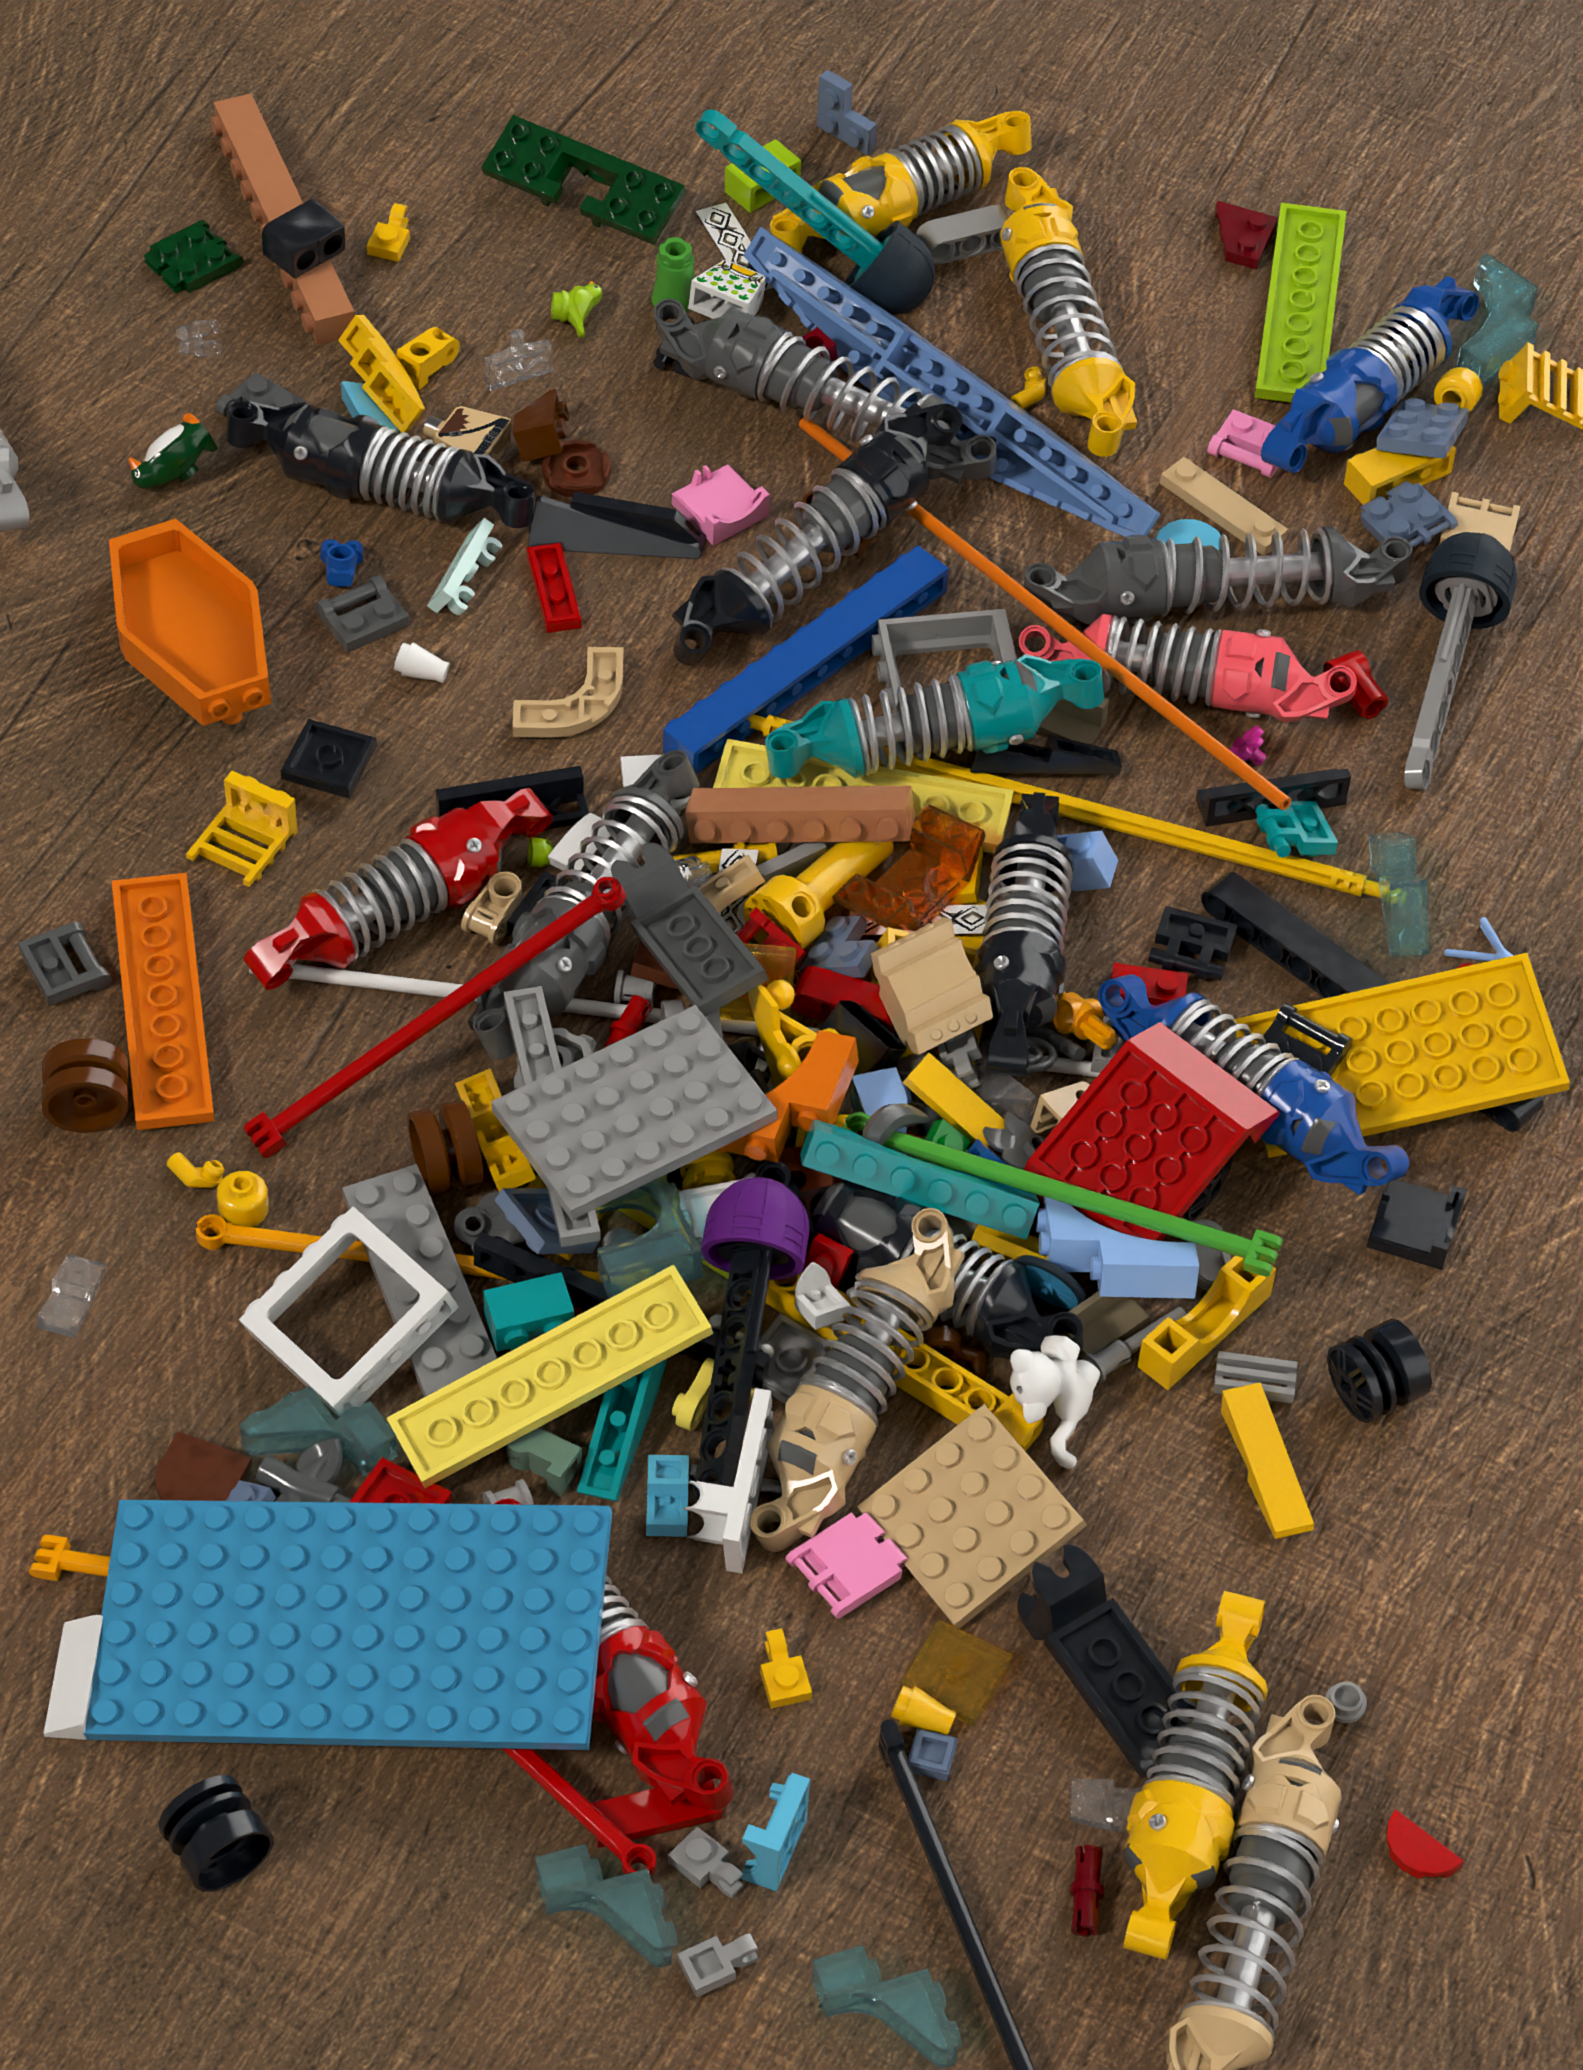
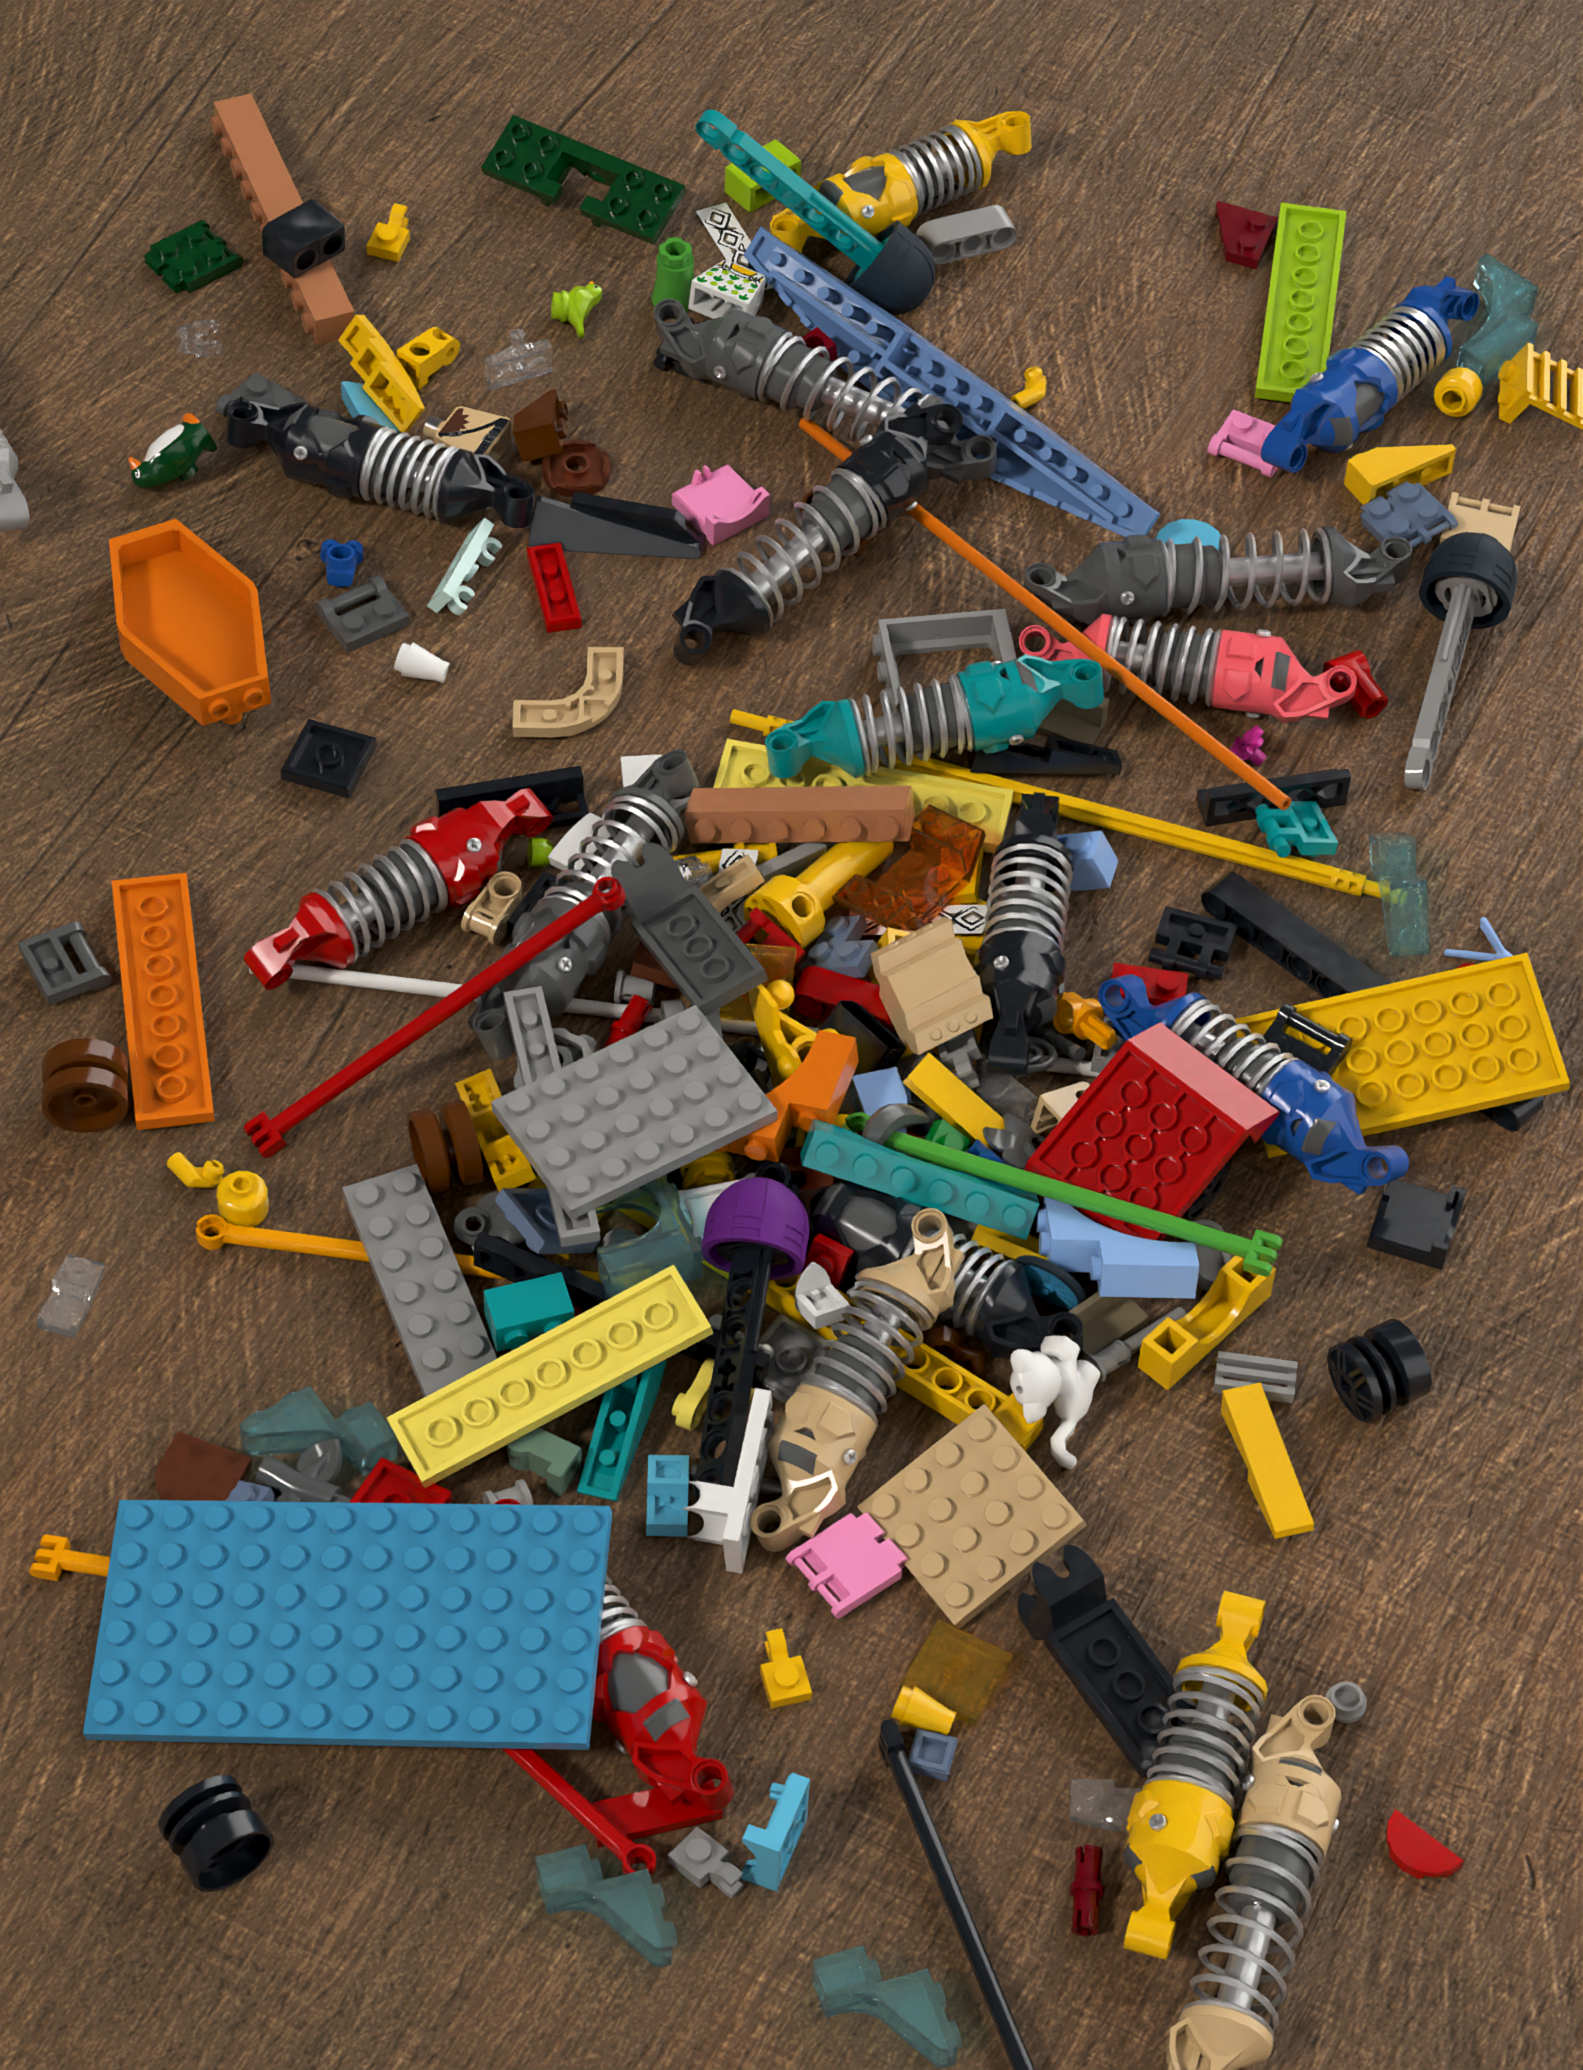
(73, 1678): white slope -> none
(255, 812): yellow plate -> none
(388, 1353): white piece -> none
(711, 1964): light grey plate -> none
(806, 658): blue brick -> none
(837, 116): sand blue plate -> none
(1055, 284): piece -> none
(1221, 504): tan plate -> none
(1423, 428): sand blue plate -> none

